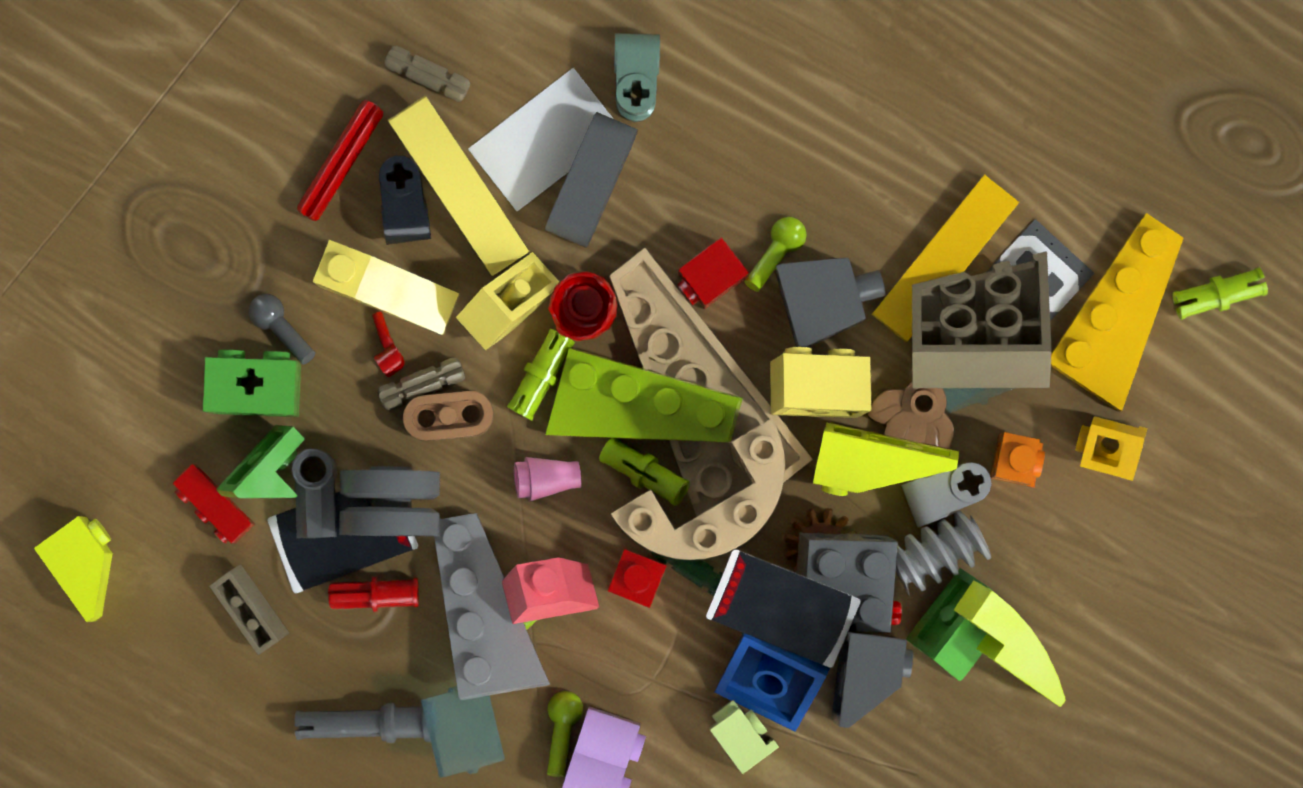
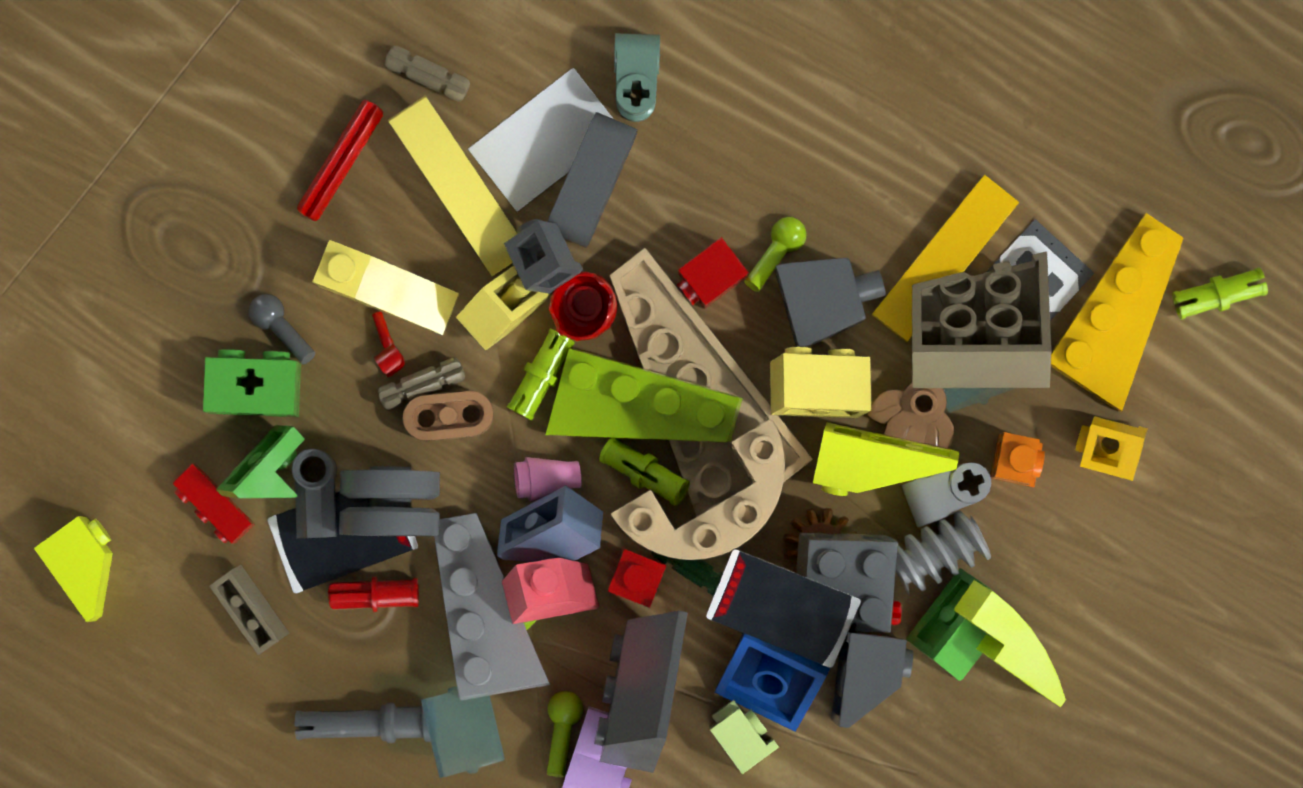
(404, 209): black piece -> none
(541, 256): none -> dark grey brick
(551, 528): none -> sand blue slope
(641, 690): none -> dark grey slope

